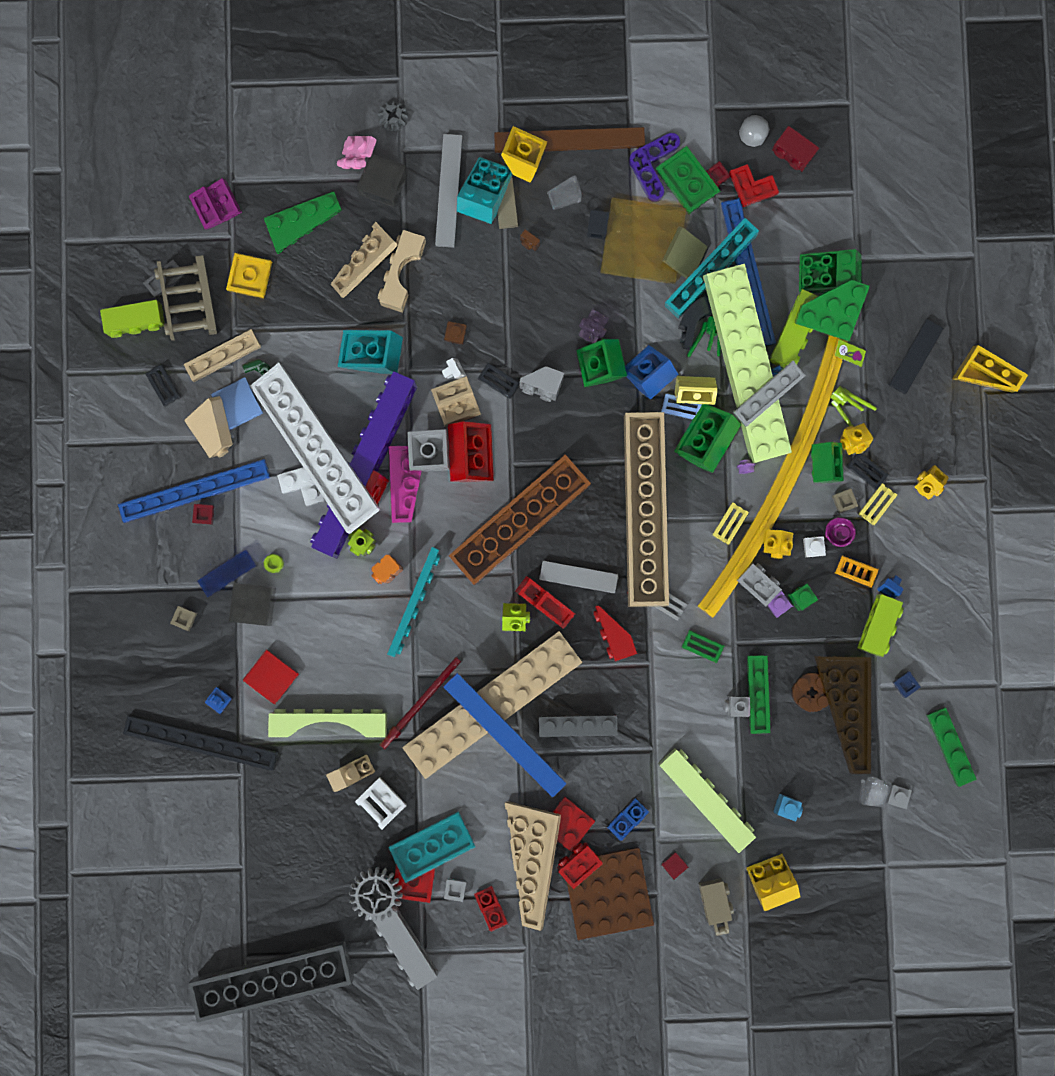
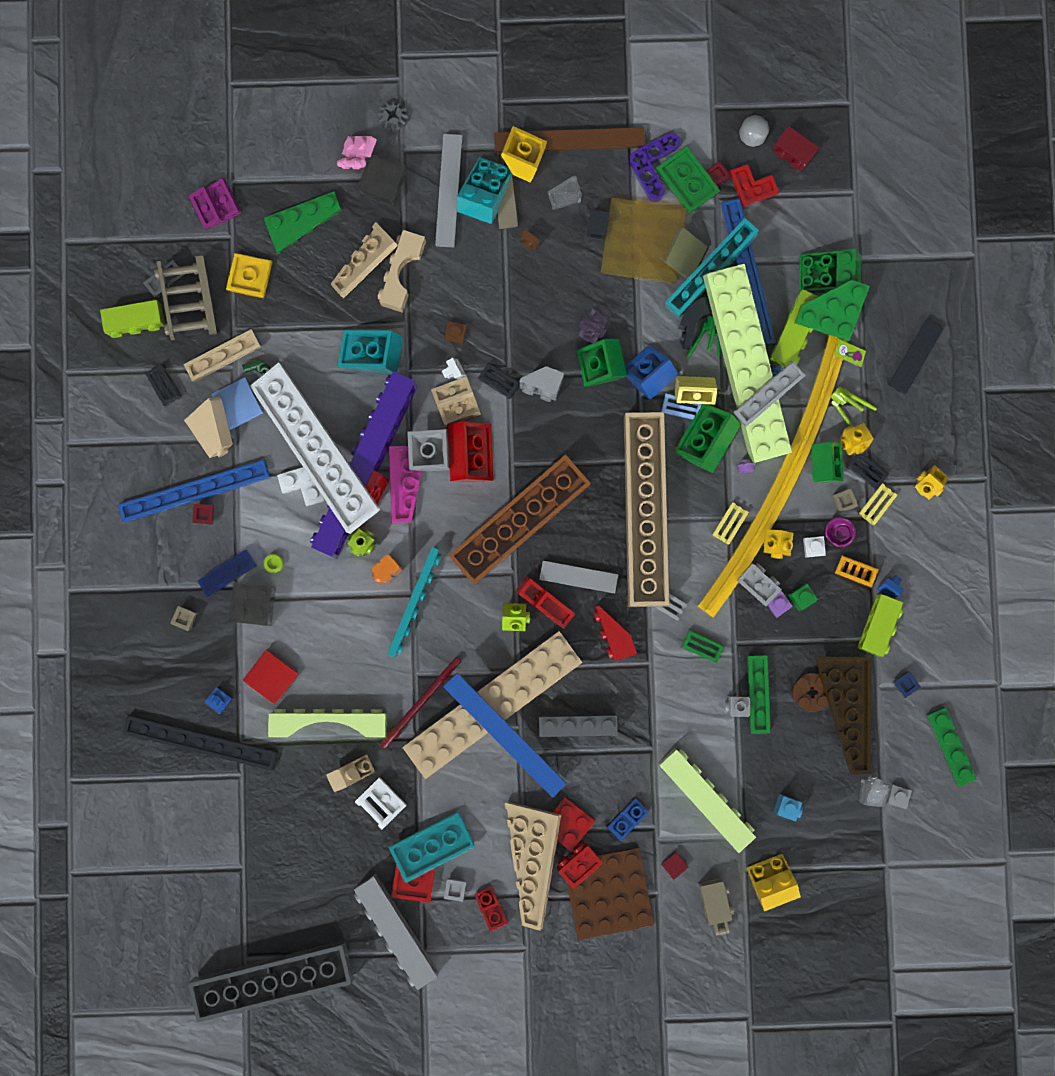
(367, 894): light grey gear -> none
(990, 371): yellow wedge -> none

